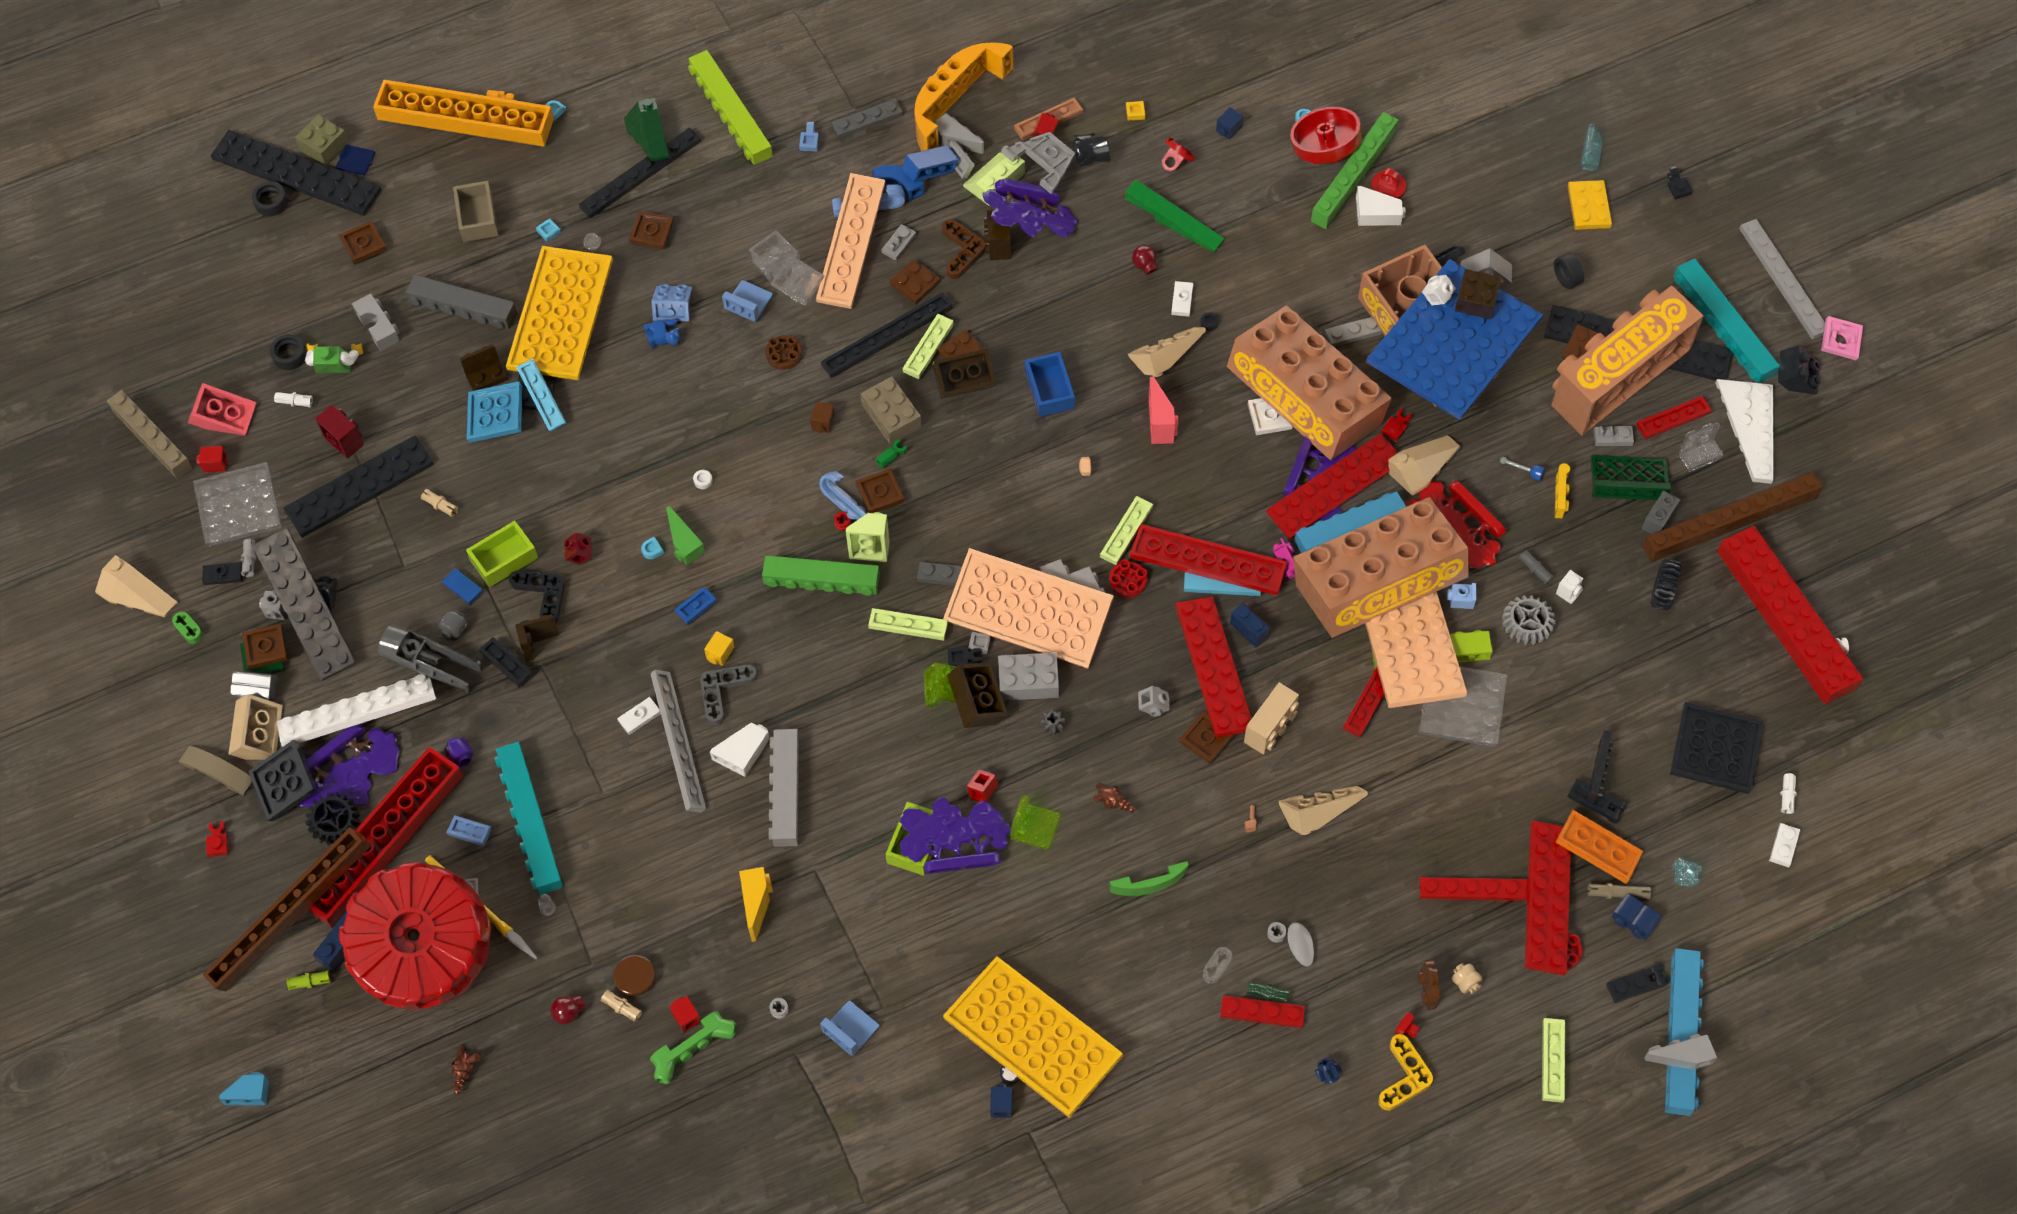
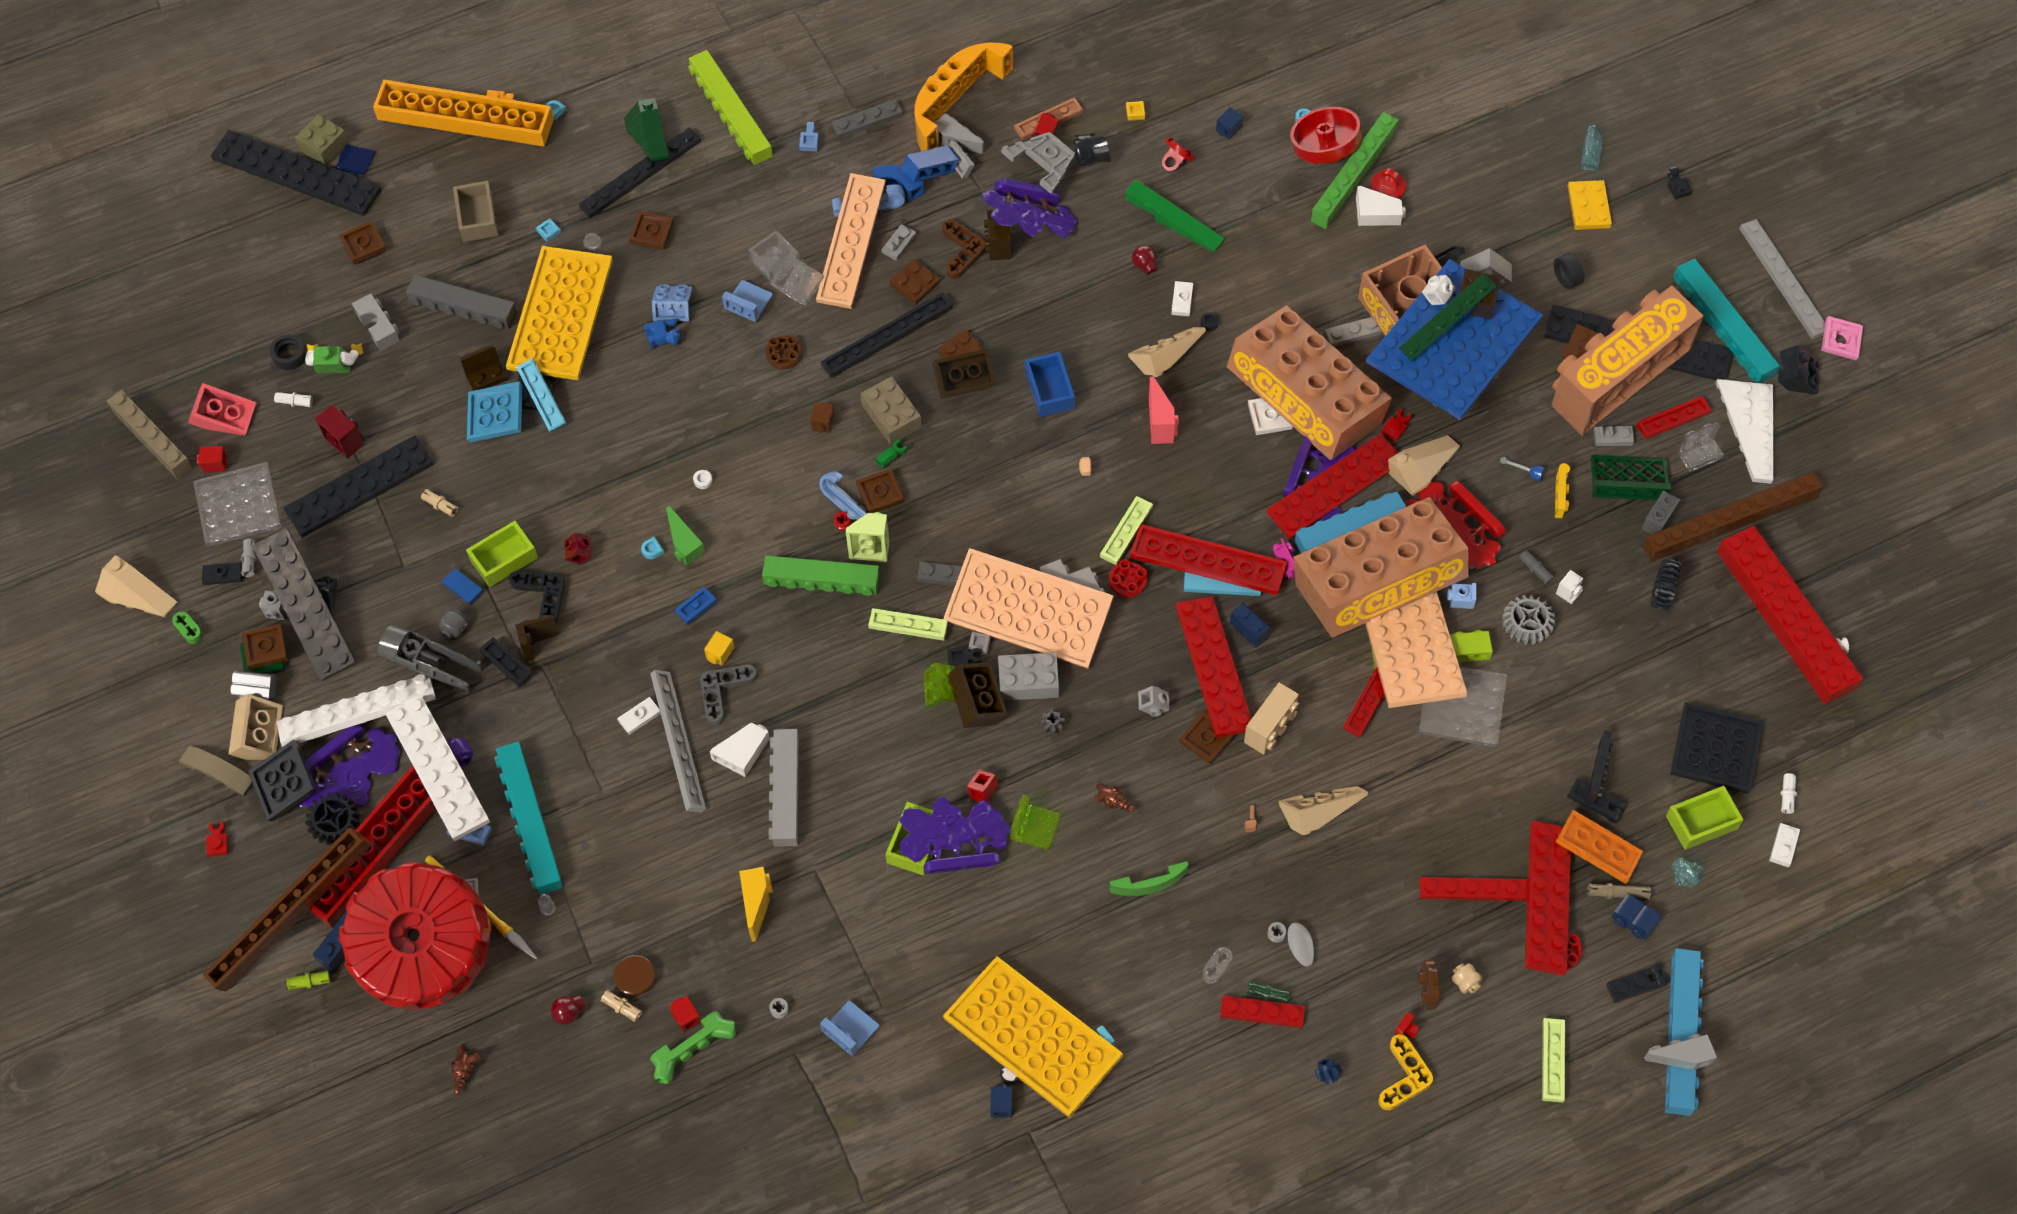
(247, 1090): dark azure slope -> none
(274, 208): black tyre -> none
(437, 768): none -> white plate
(928, 346): yellowish green plate -> none
(997, 168): yellowish green slope -> none
(1105, 1034): none -> medium azure tile
(1447, 317): none -> dark green plate
(1704, 817): none -> lime piece

